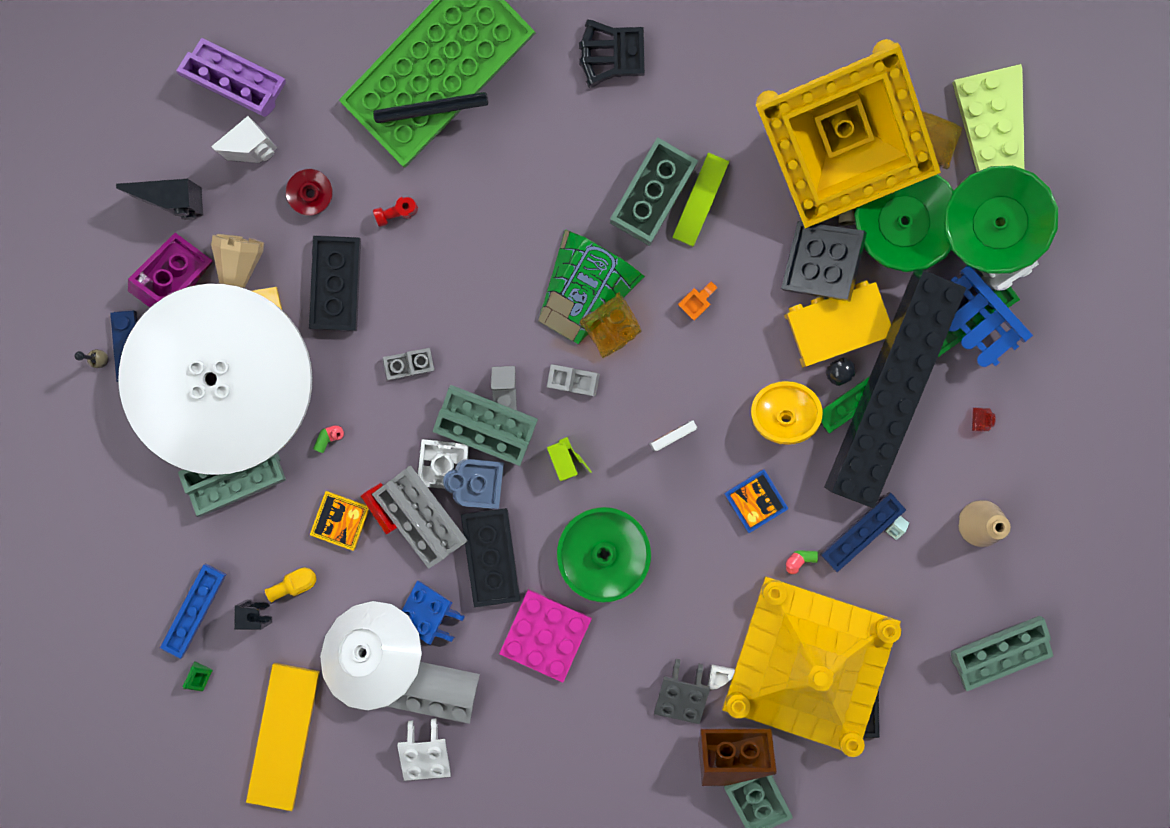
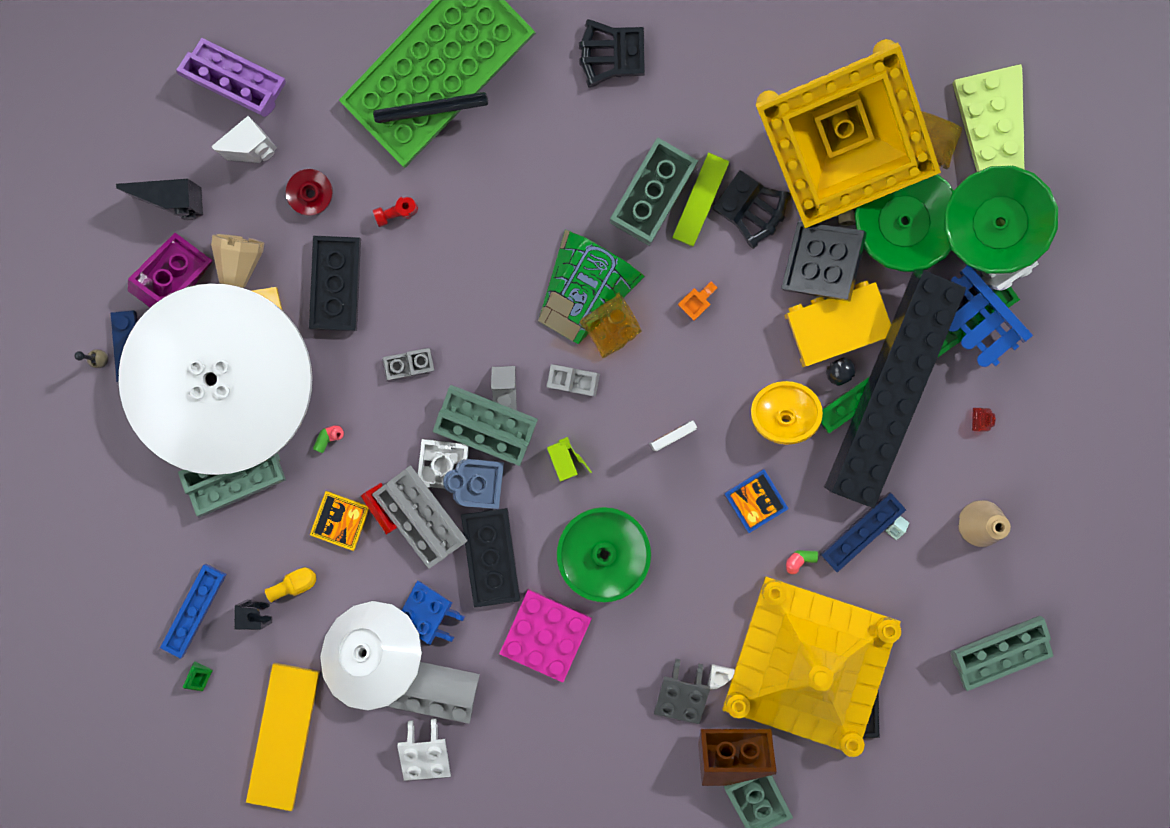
(740, 196): none -> black plate

